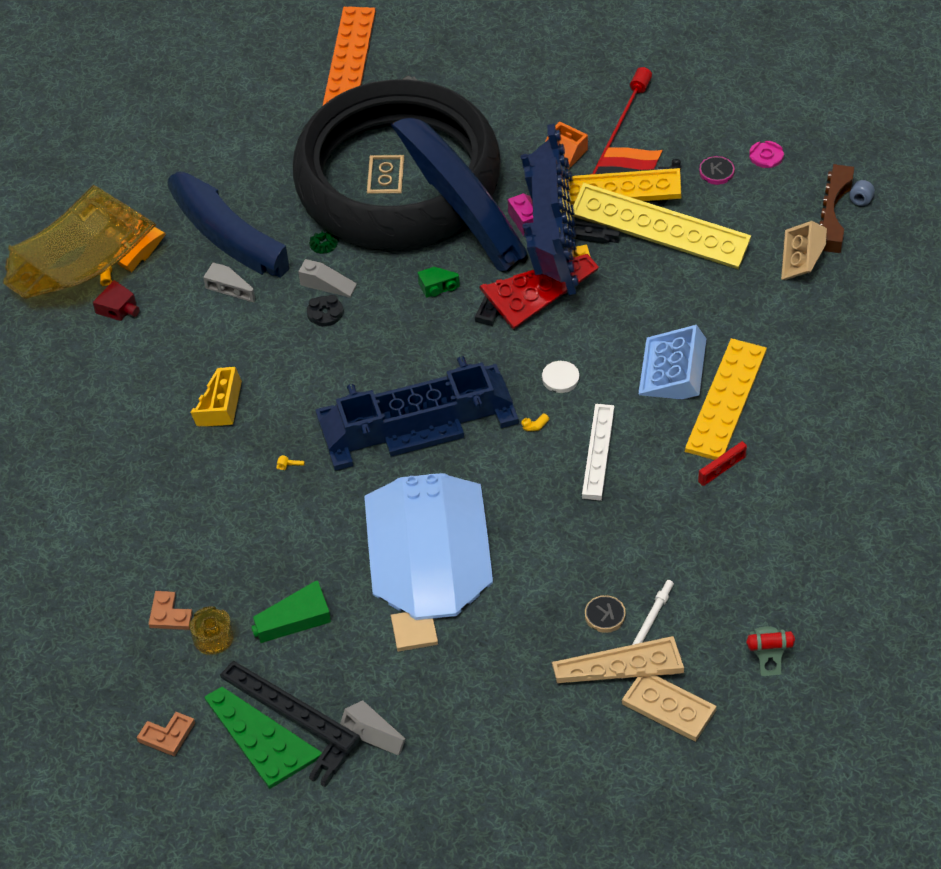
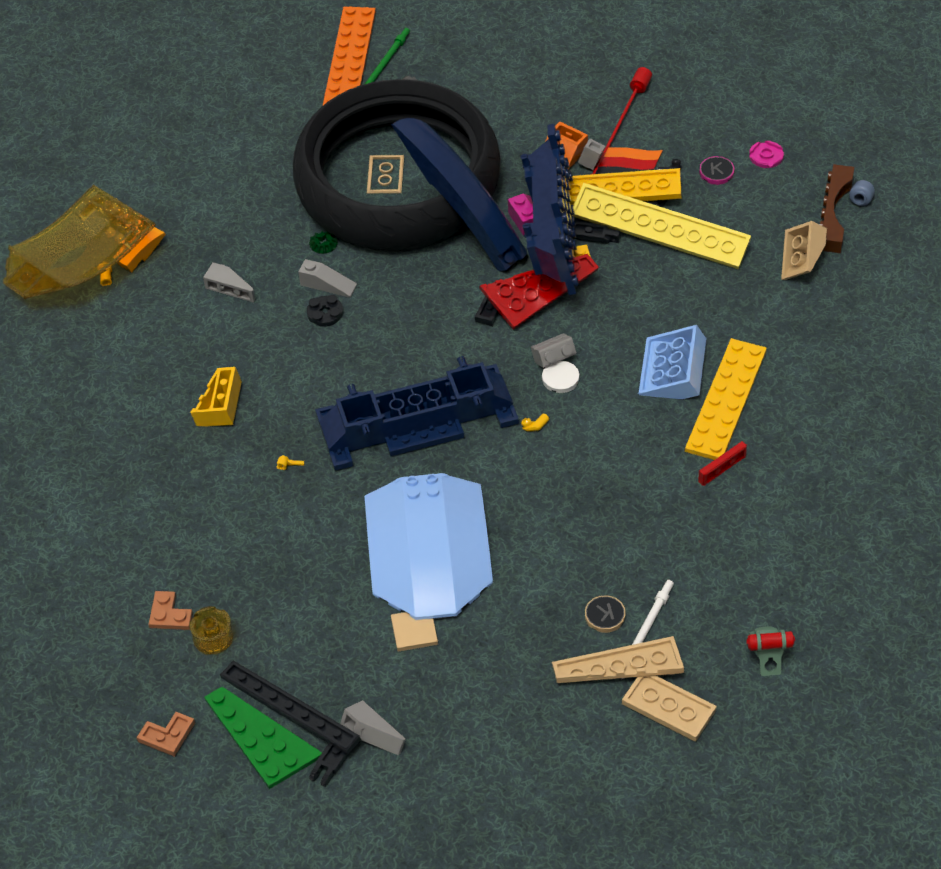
(116, 302): dark red torso -> none
(226, 229): dark blue slope -> none
(293, 614): green slope -> none
(398, 41): none -> green bar
(437, 280): green slope -> none
(553, 350): none -> light grey brick
(591, 154): none -> light grey brick
(598, 452): white plate -> none

